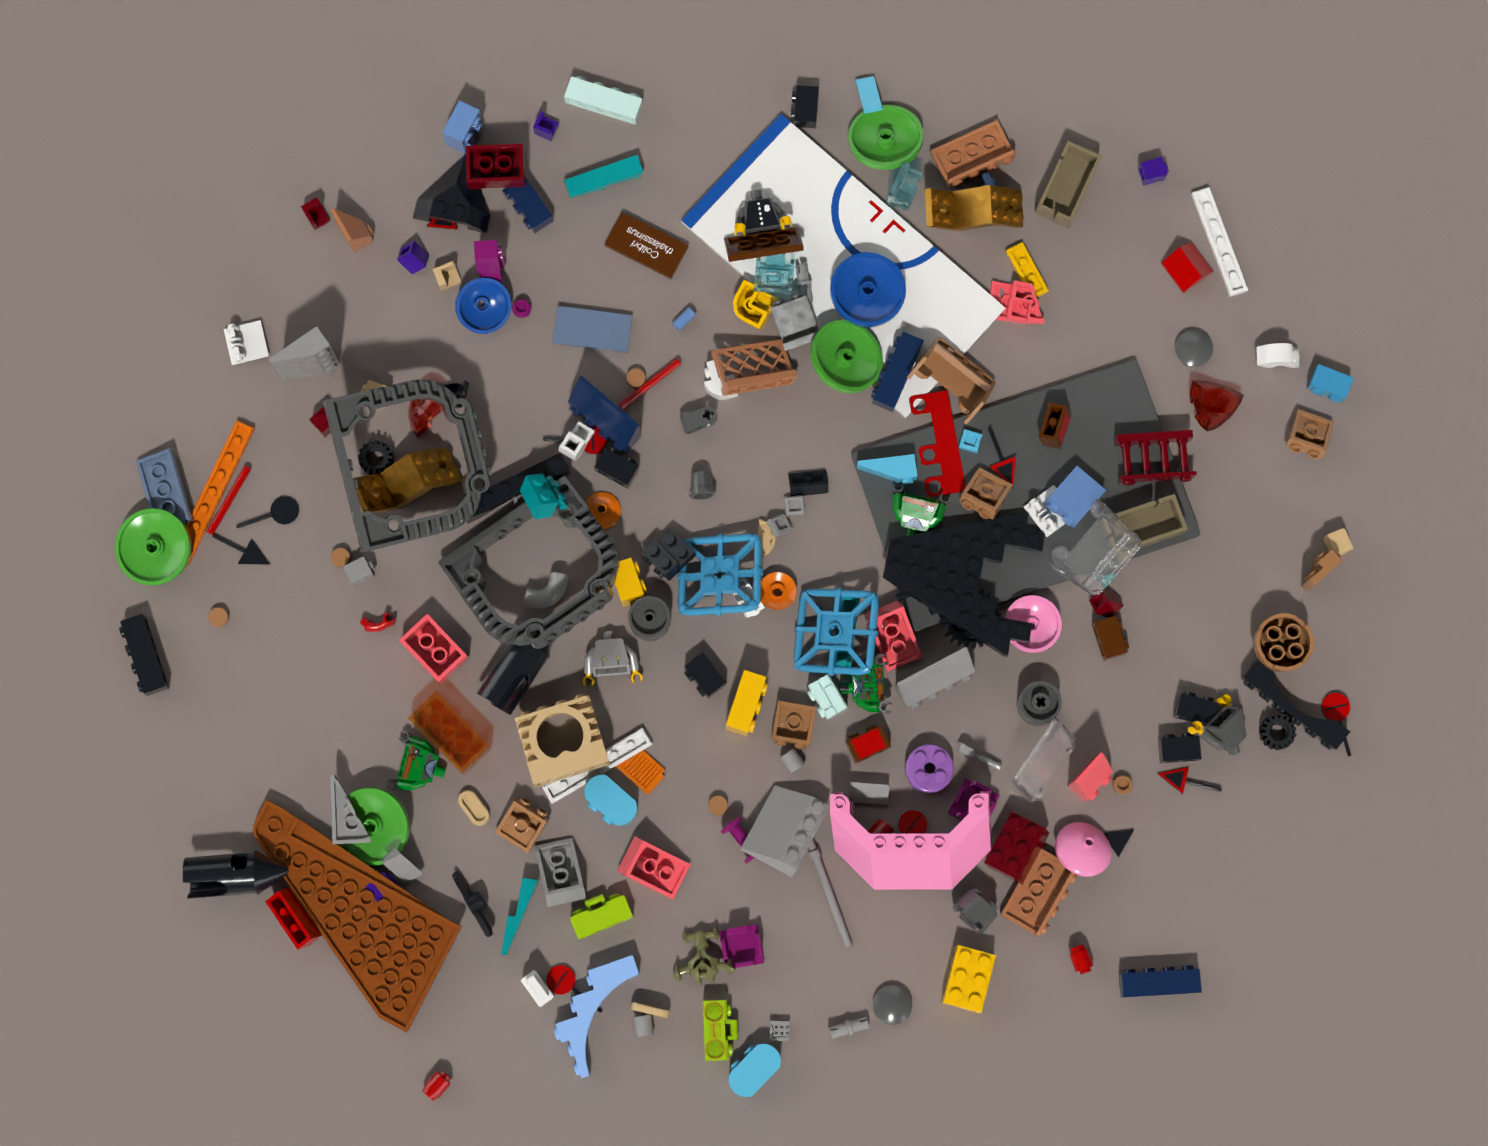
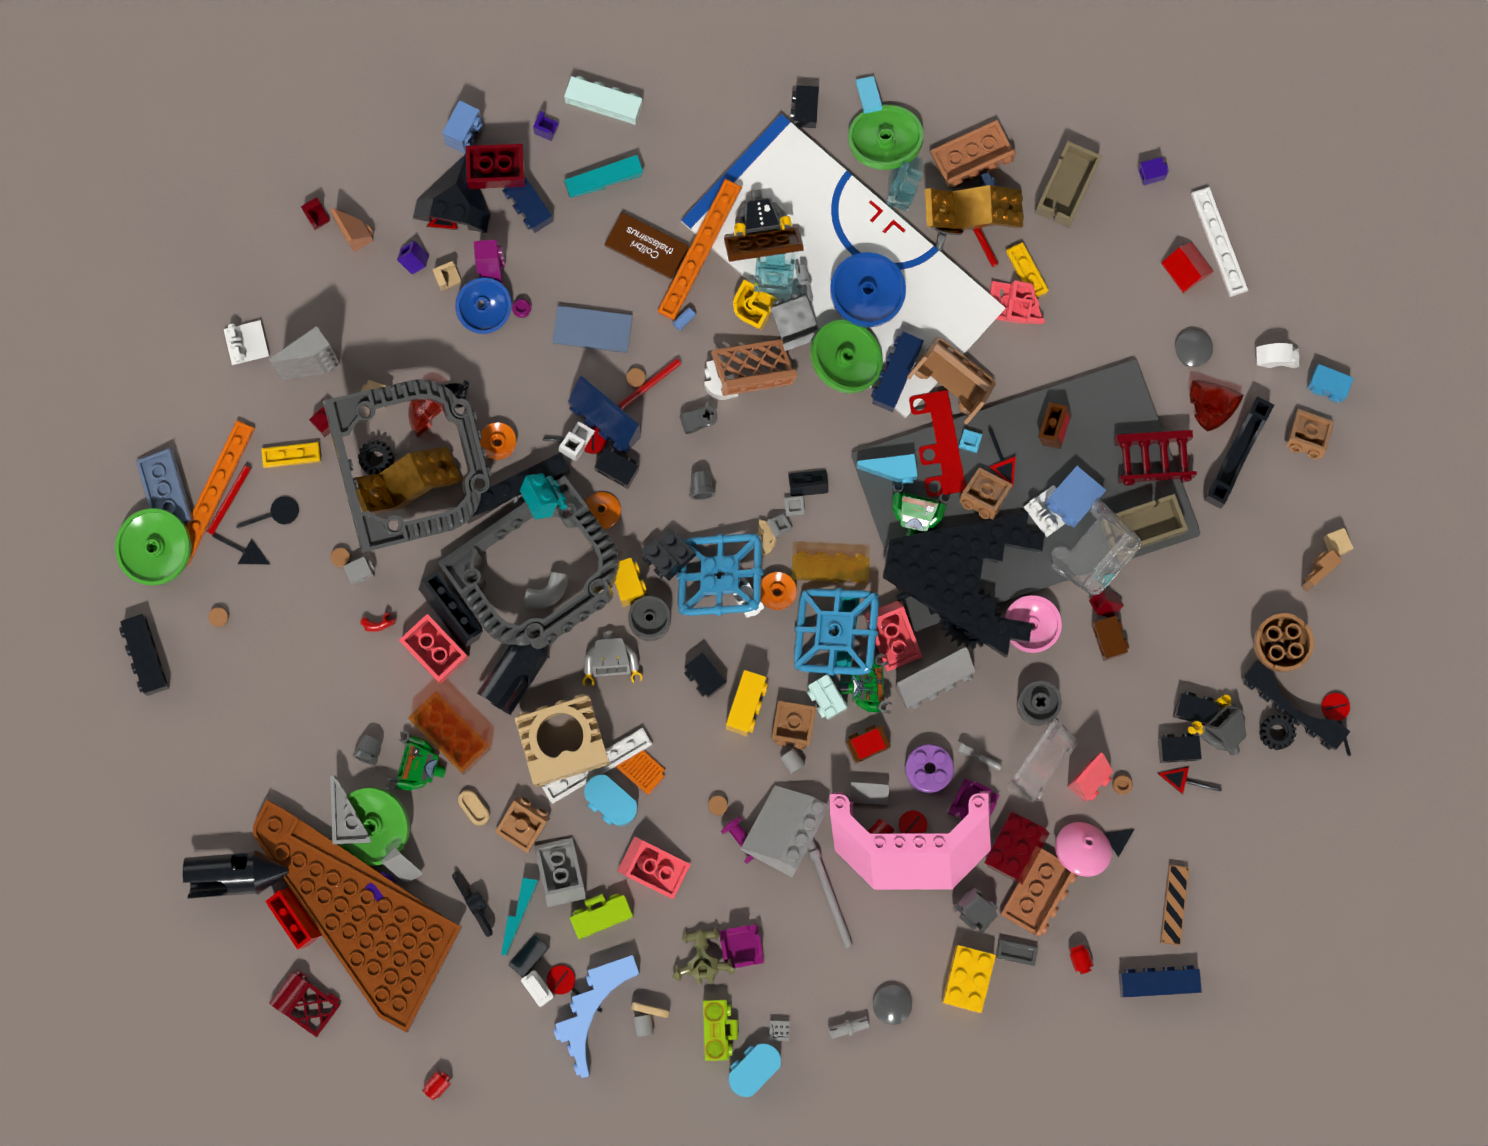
(291, 455): none -> yellow tile
(291, 993): none -> dark red piece
(368, 750): none -> dark grey piece
(450, 609): none -> black brick
(494, 432): none -> orange dish
(528, 956): none -> black slope
(699, 249): none -> orange tile
(830, 568): none -> clear yellow brick
(942, 236): none -> dark grey shield
(985, 246): none -> red bar
(1016, 952): none -> dark grey tile
(1174, 905): none -> tile
(1238, 452): none -> black arch

